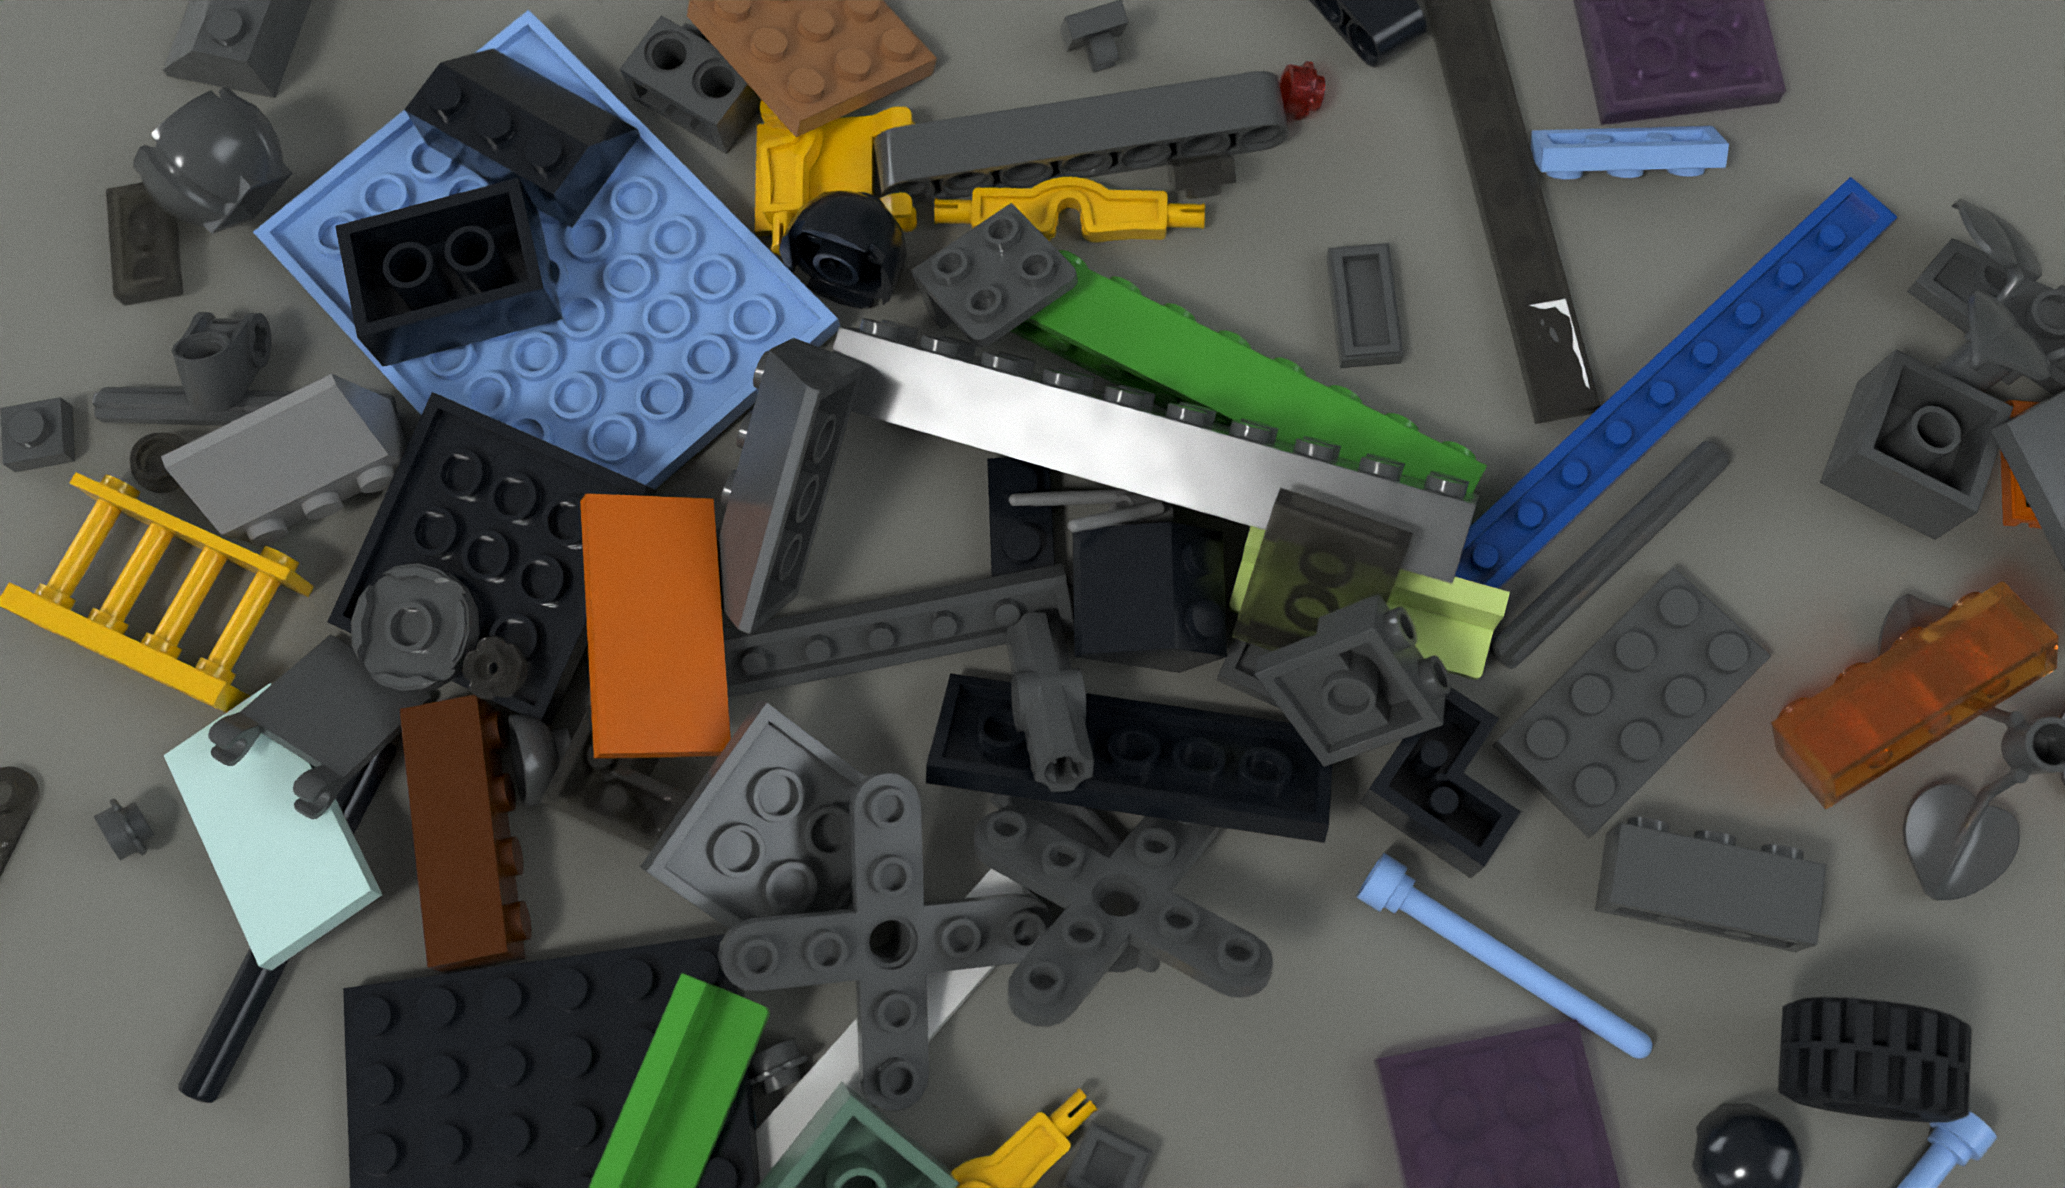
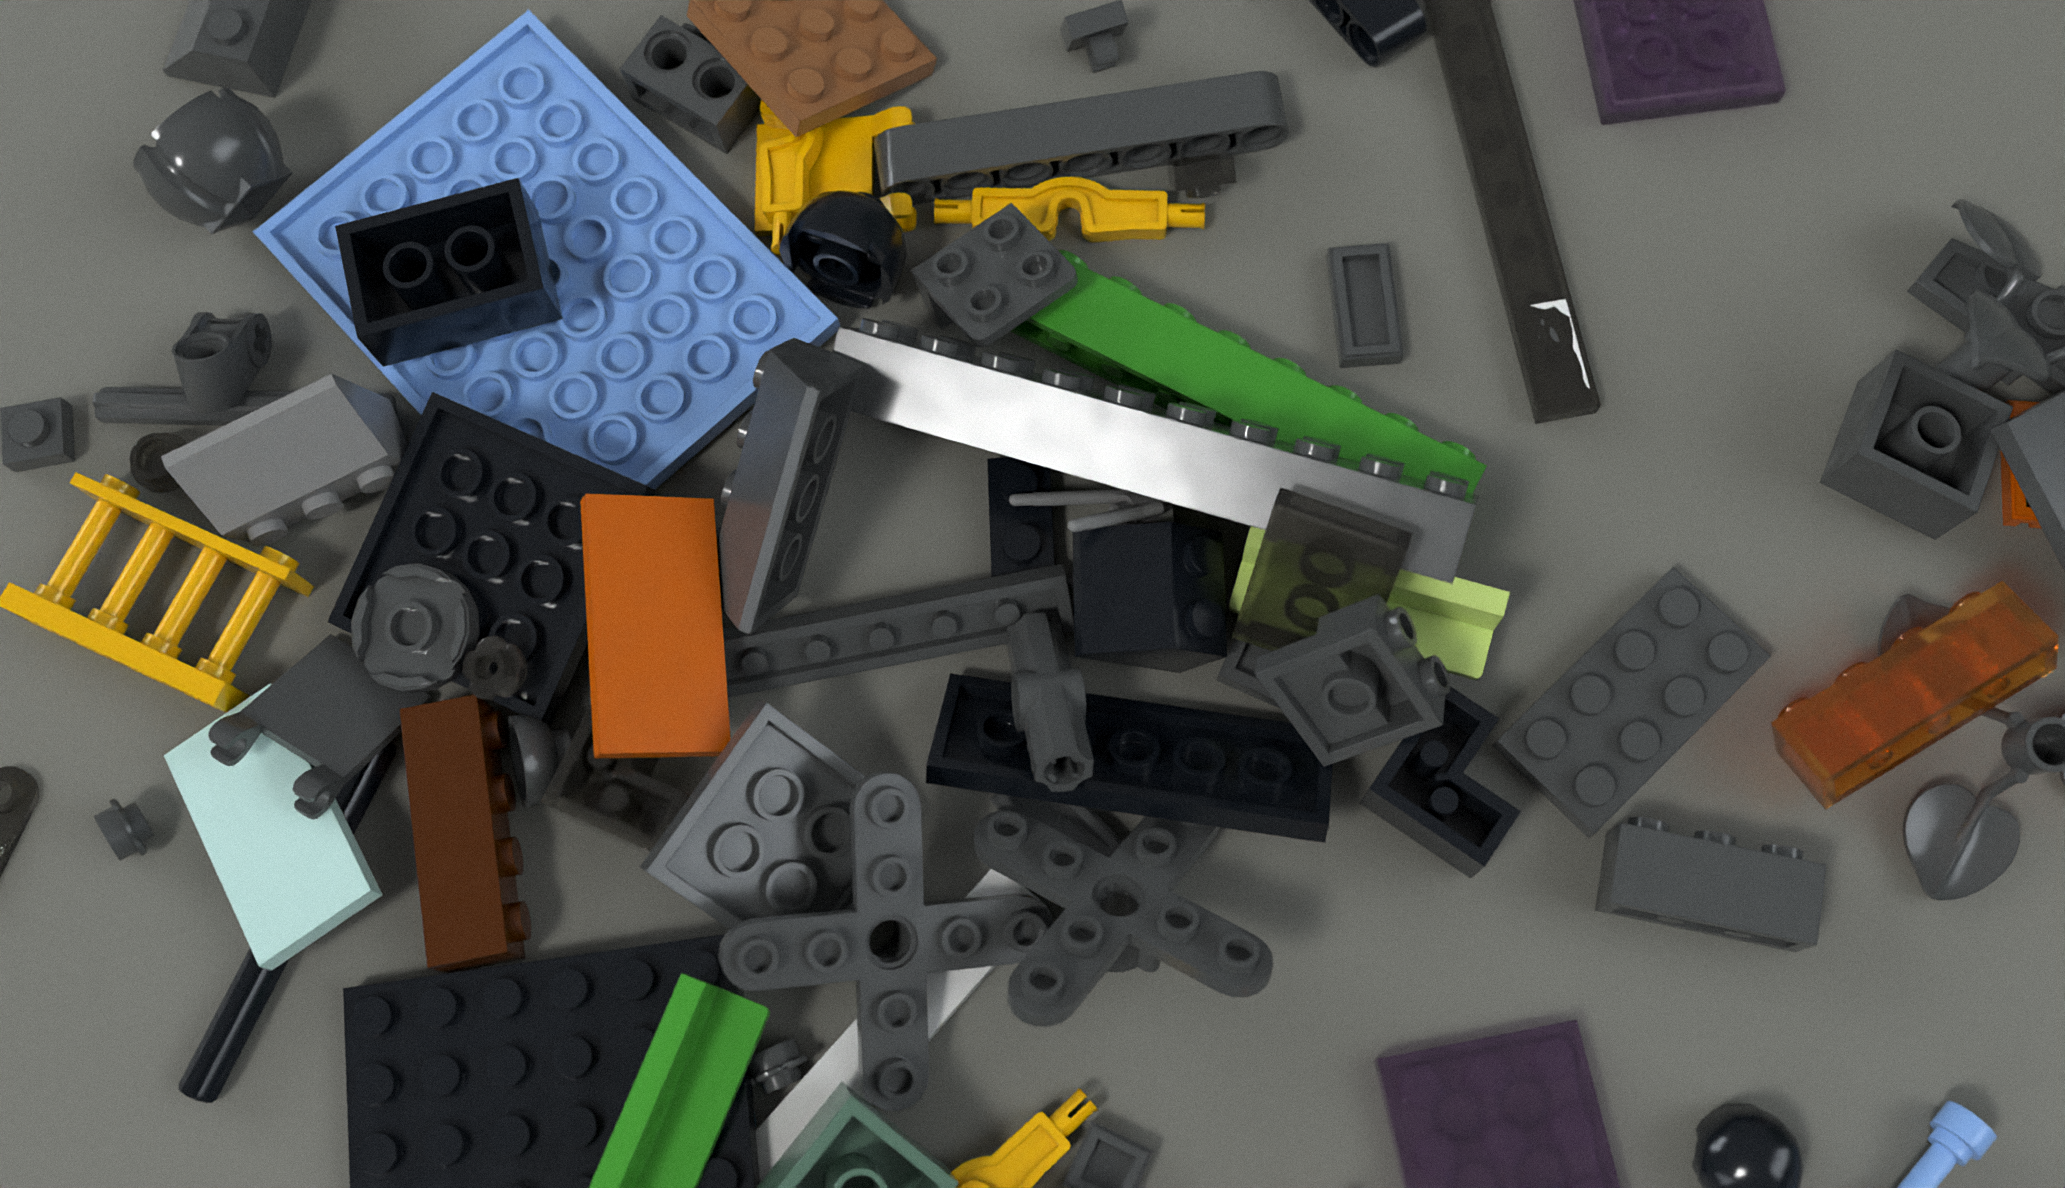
(142, 246): clear smoke plate -> none
(521, 126): black slope -> none
(1301, 89): clear red plate -> none
(1393, 889): light blue piece -> none
(1608, 554): dark grey axle -> none
(1628, 151): light blue plate -> none
(1671, 385): blue plate -> none
(1875, 1059): black tyre -> none

